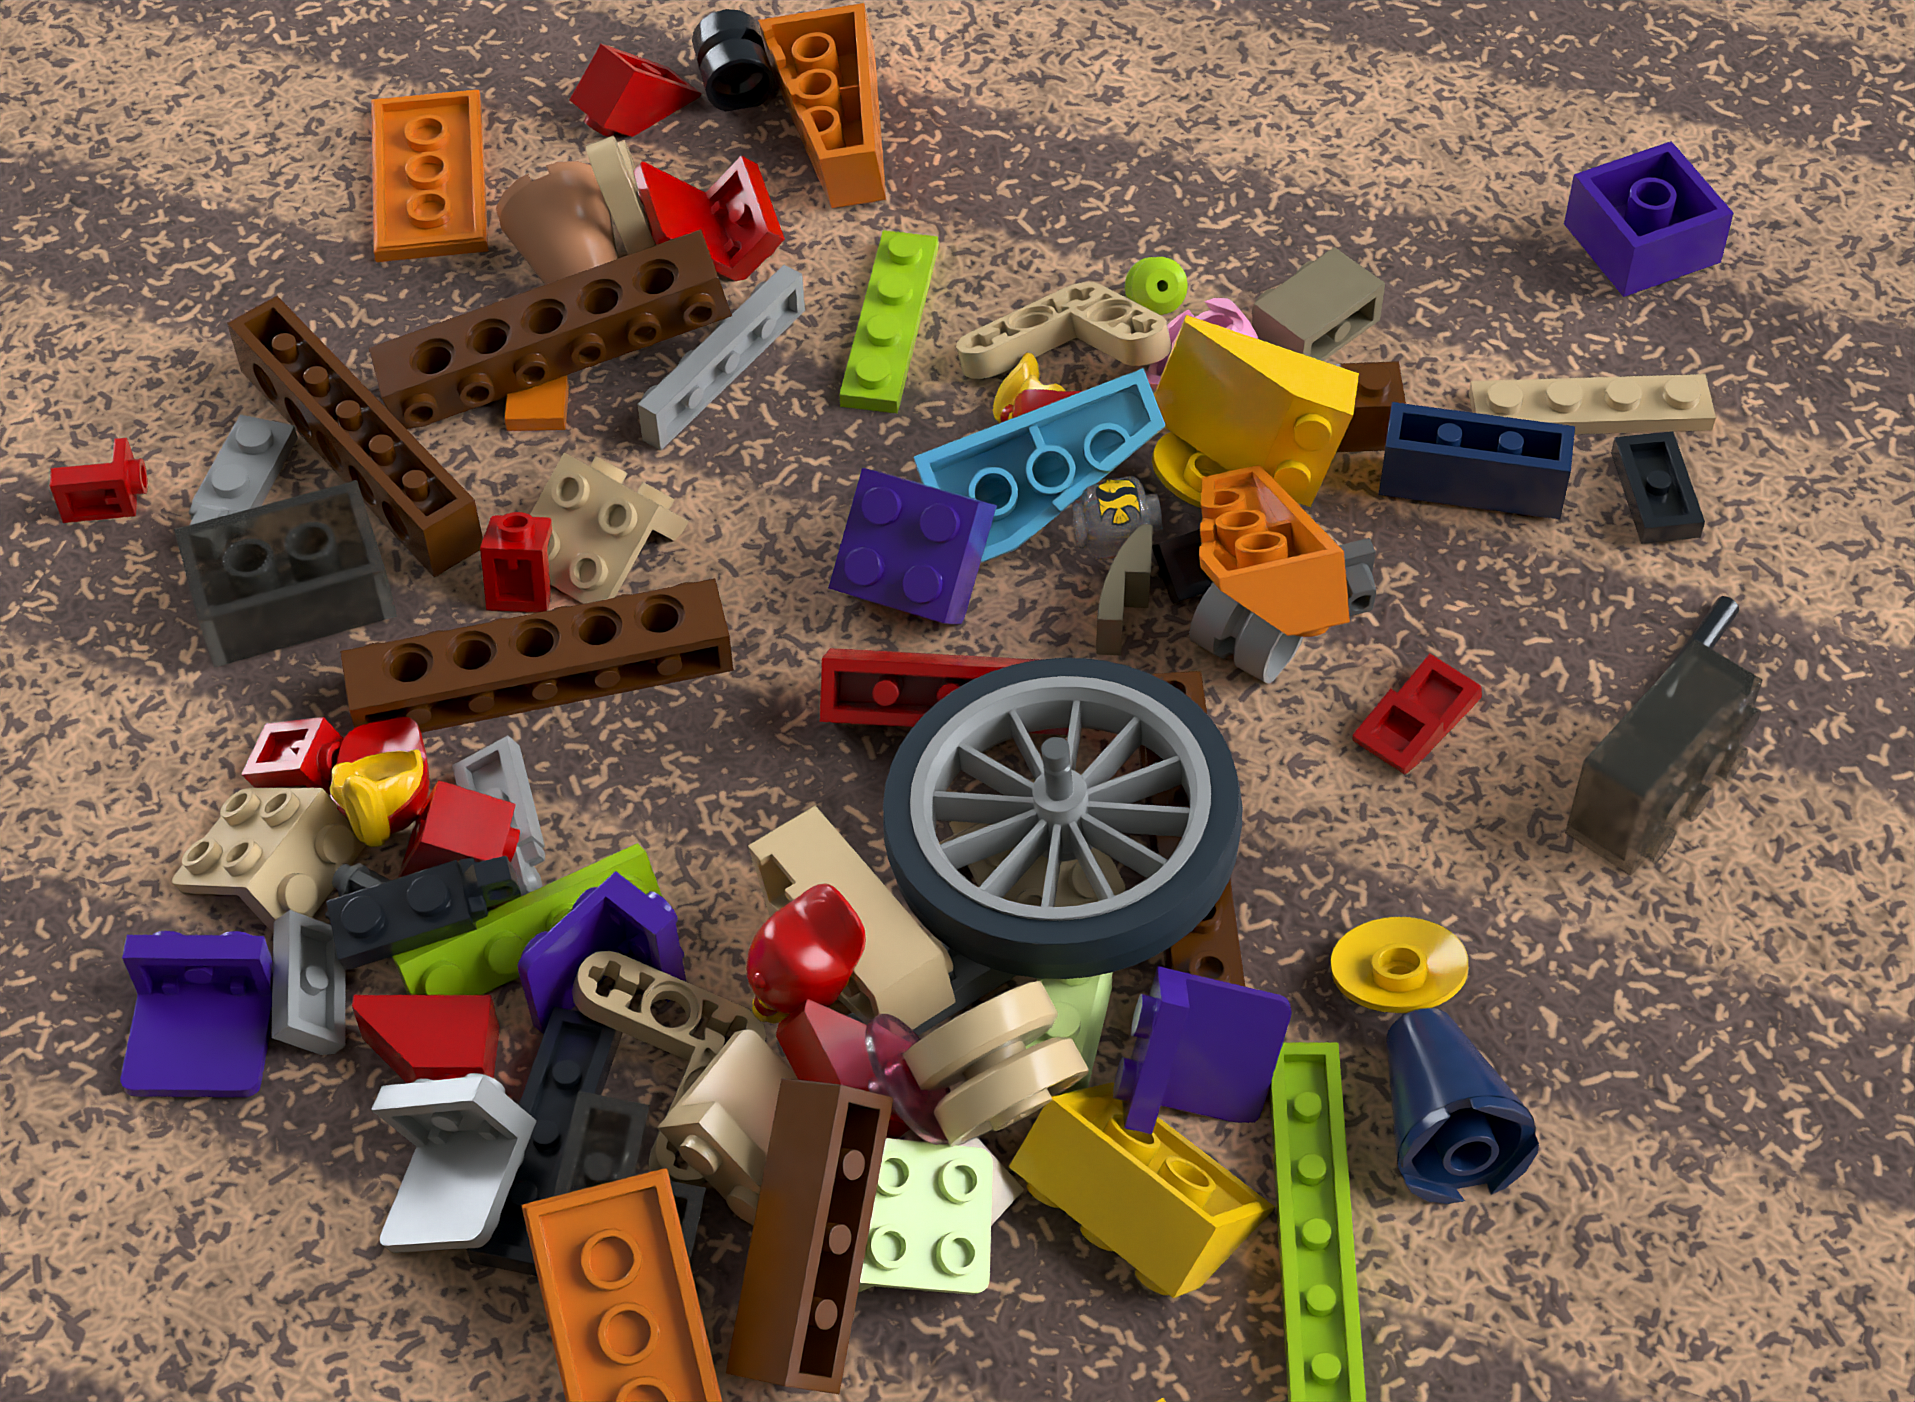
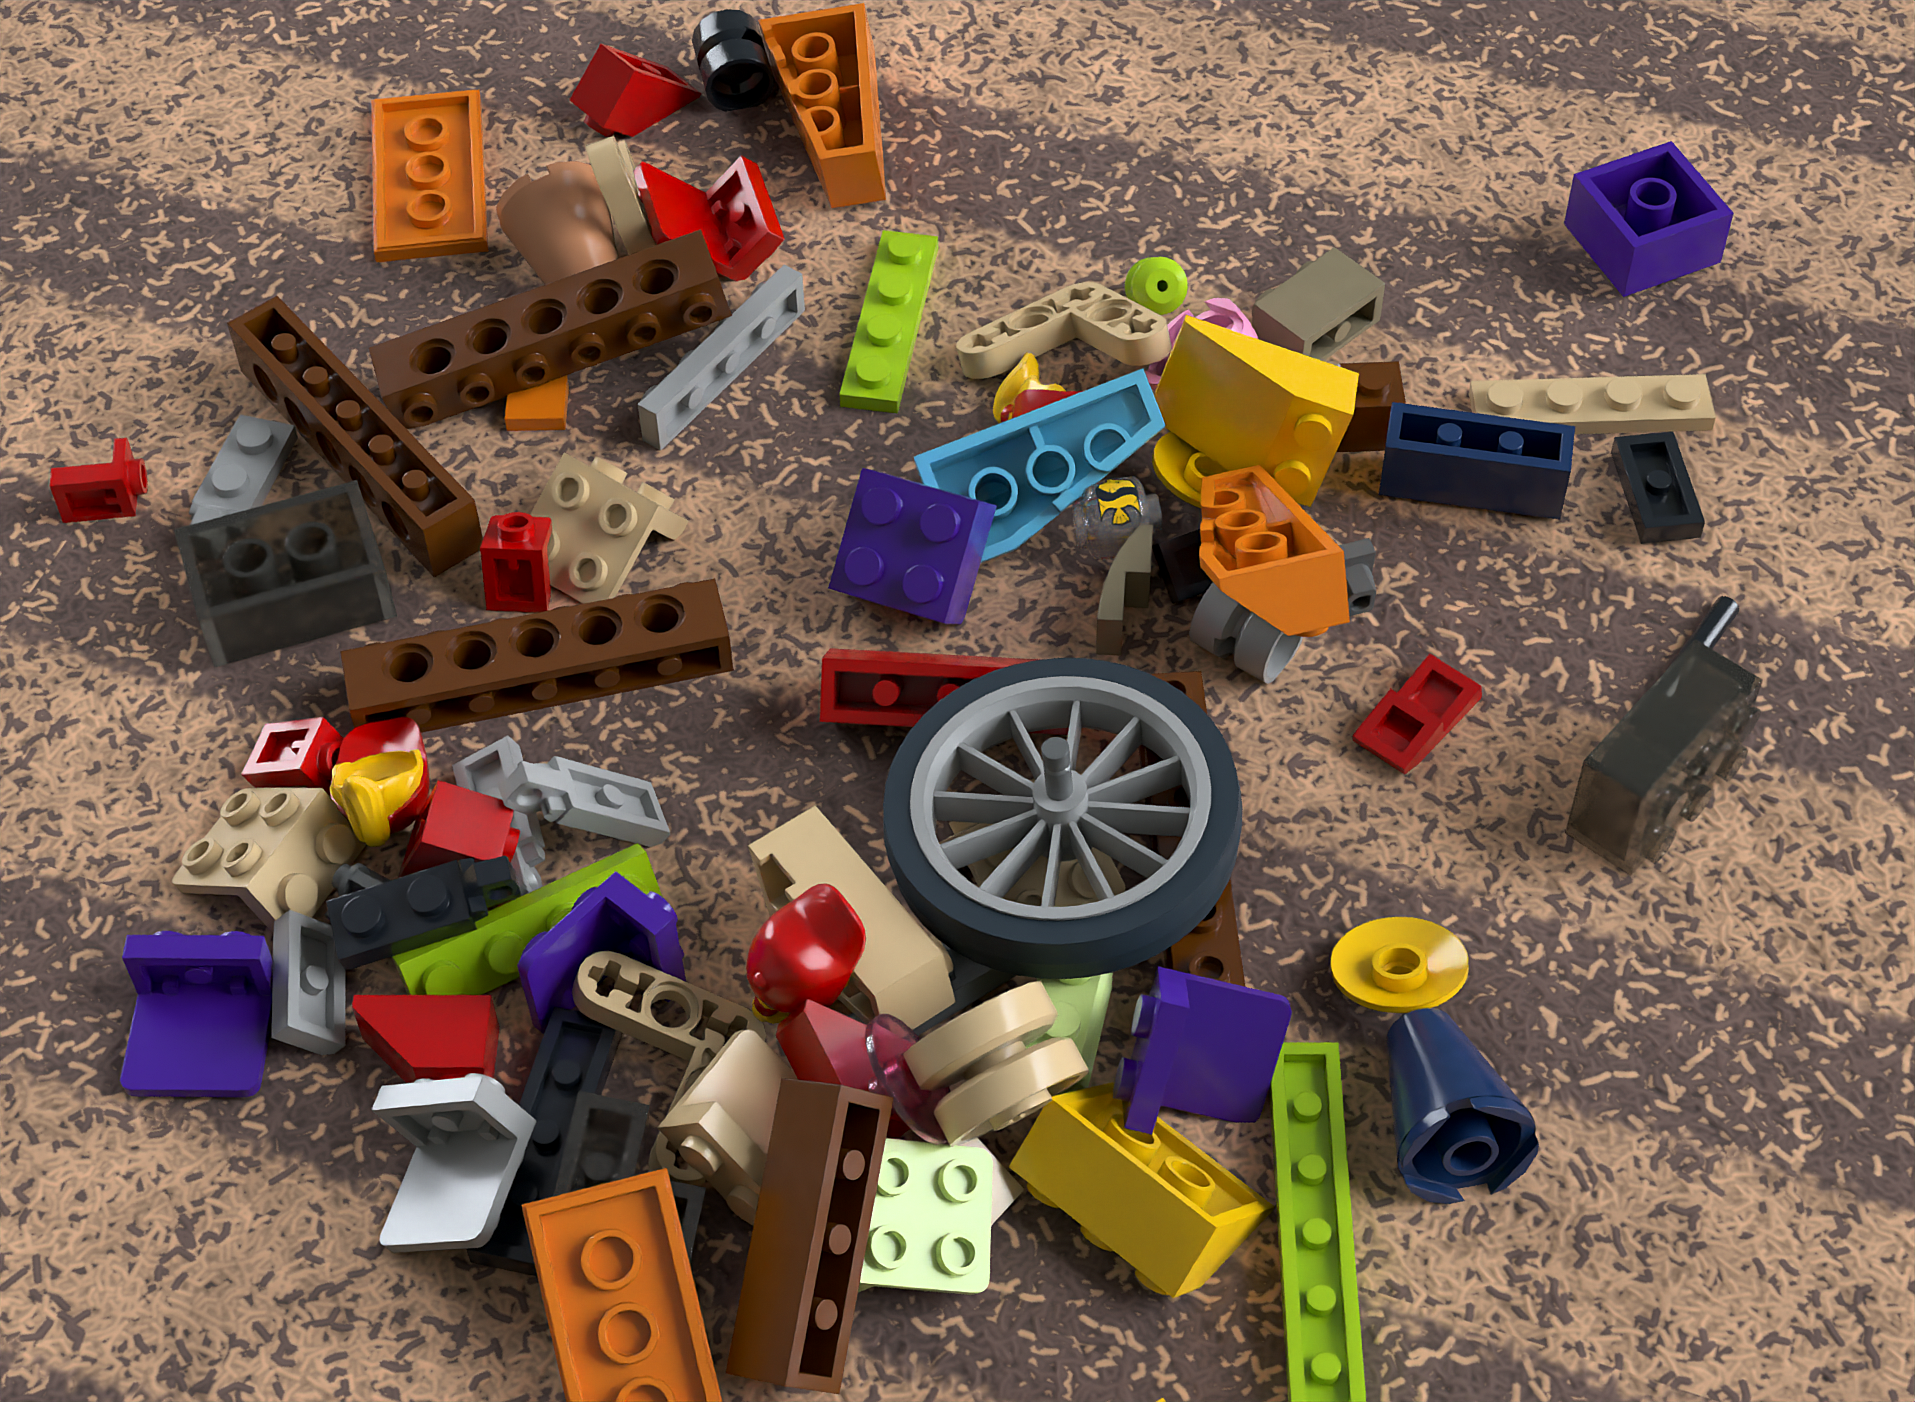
(587, 800): none -> light grey hinge

